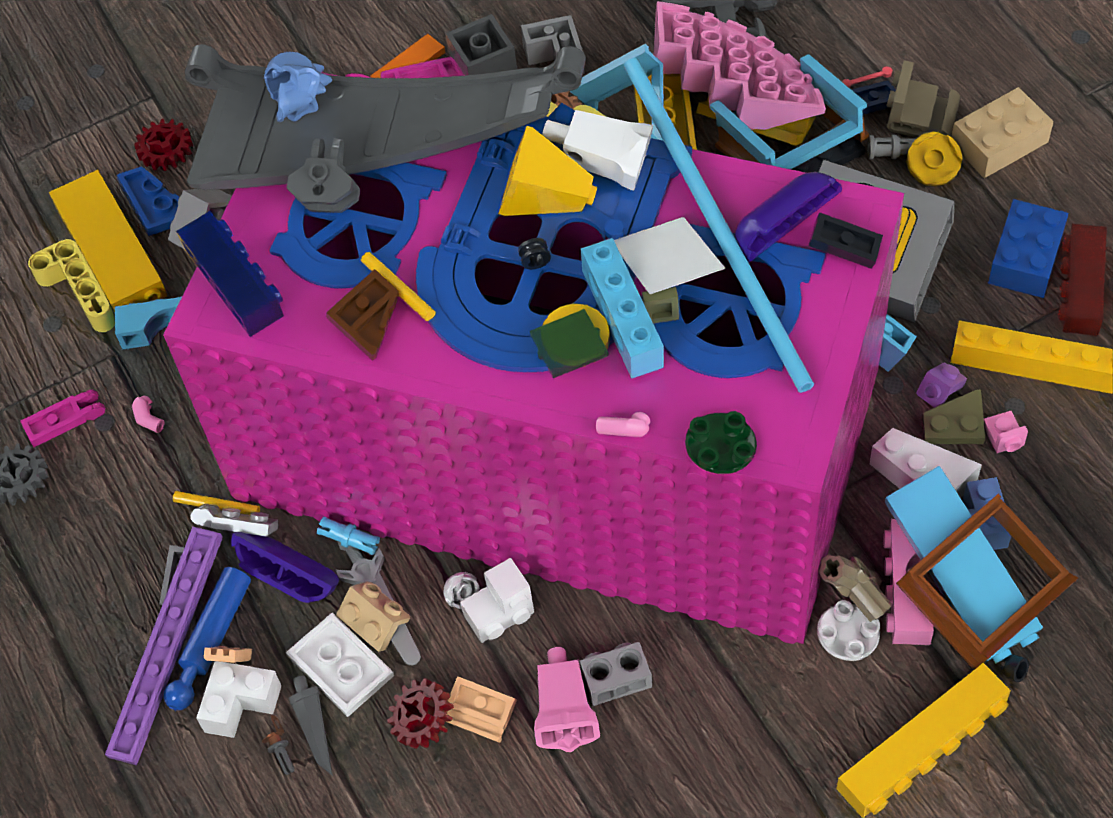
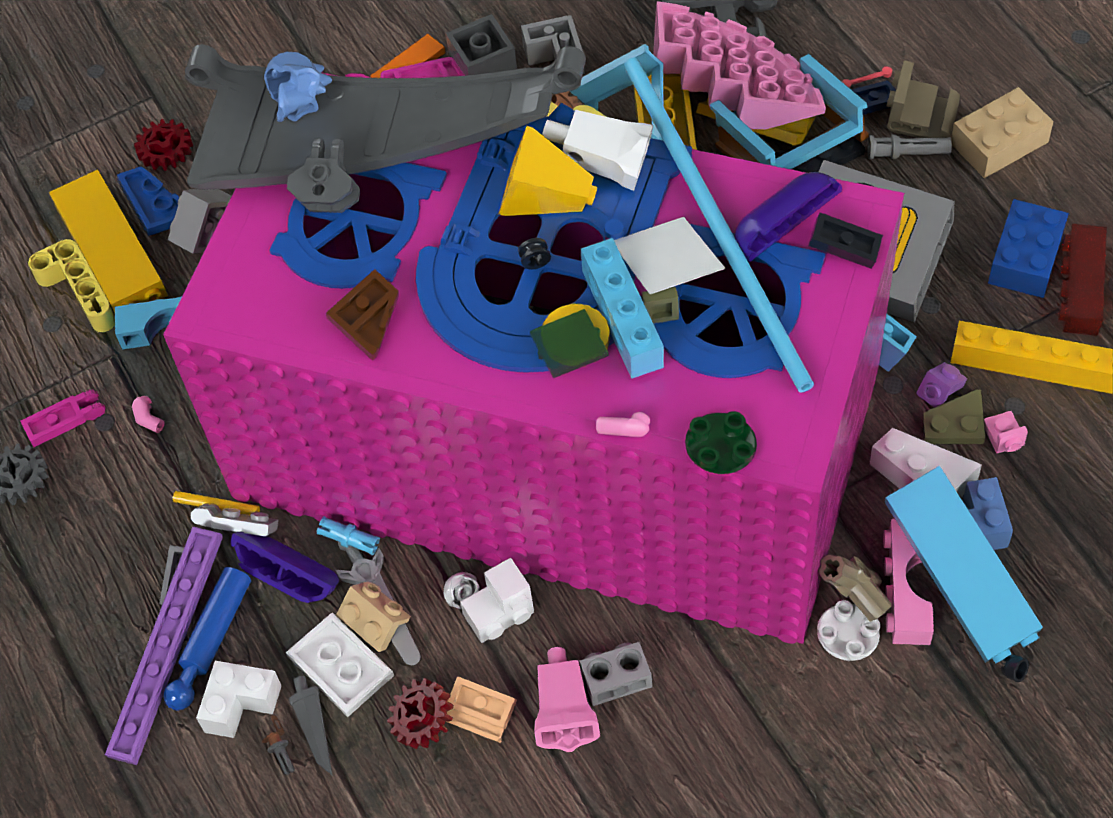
(226, 654): light nougat tile -> none
(230, 273): clear blue brick -> none
(405, 292): yellow bar -> none
(923, 740): yellow brick -> none
(934, 159): yellow tile -> none
(948, 621): dark orange piece -> none

